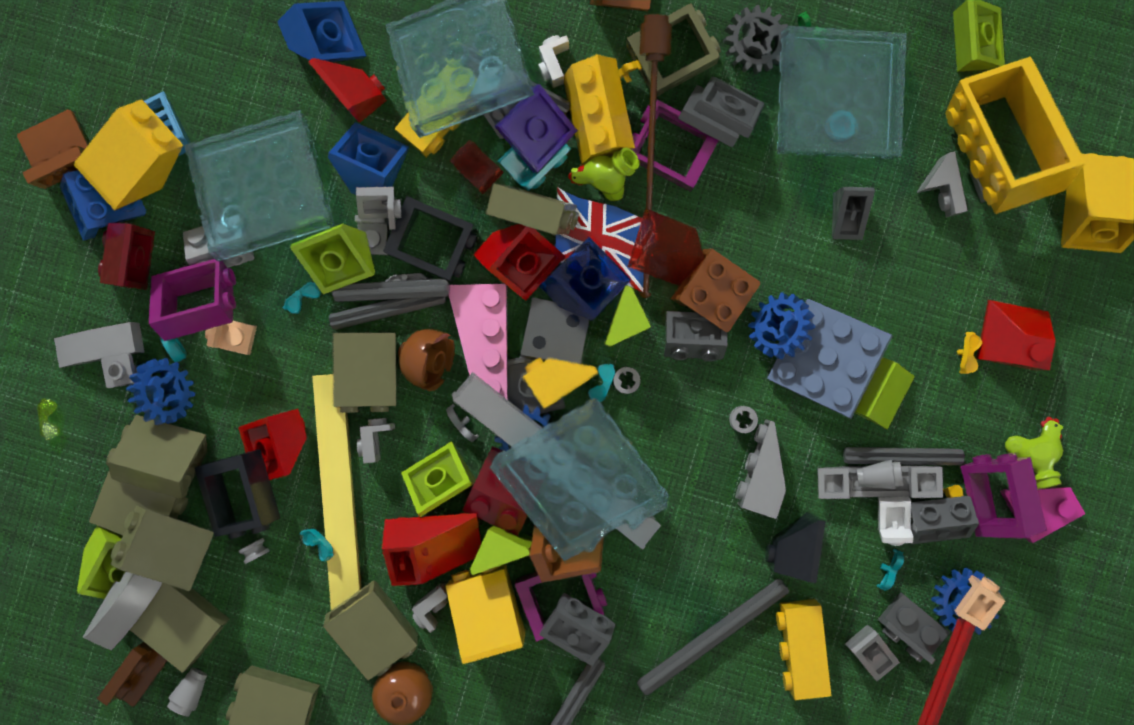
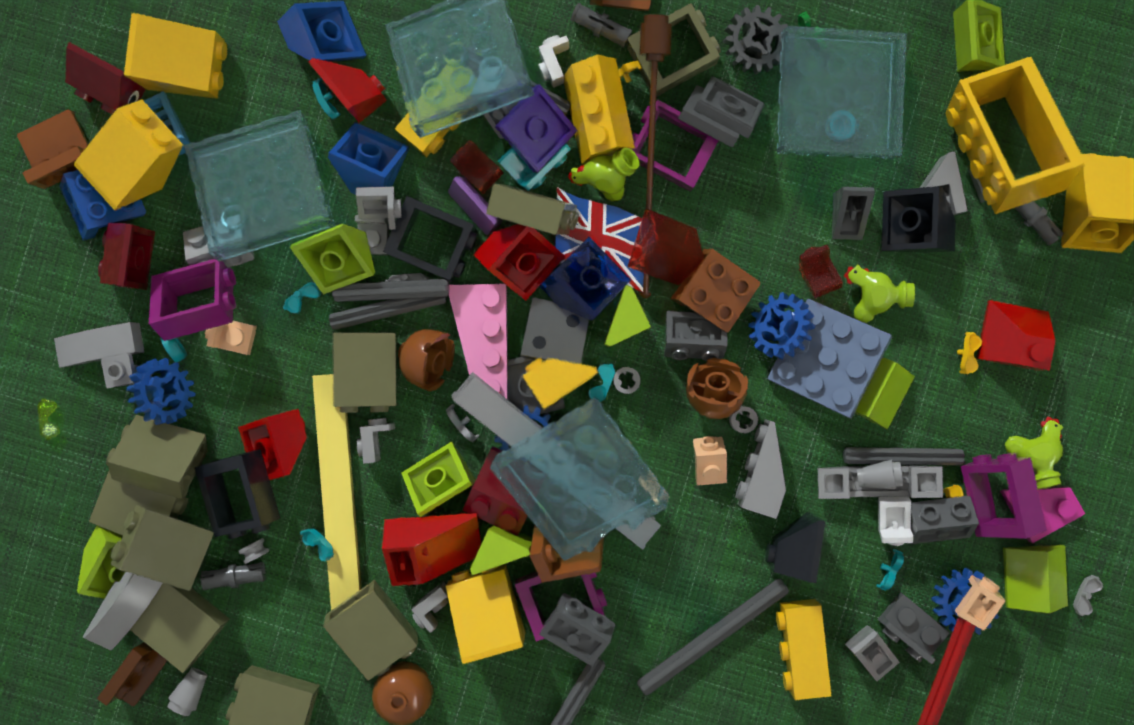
(99, 80): none -> dark red slope
(174, 57): none -> yellow slope
(233, 576): none -> dark grey pin
(320, 92): none -> teal piece
(473, 204): none -> medium lavender slope
(600, 25): none -> dark grey pin
(710, 460): none -> light nougat bracket
(716, 388): none -> dark orange cylinder
(819, 271): none -> clear red bracket
(878, 292): none -> lime animal
(917, 221): none -> black slope
(1035, 578): none -> lime slope
(1040, 222): none -> dark grey pin
(1081, 603): none -> light grey piece

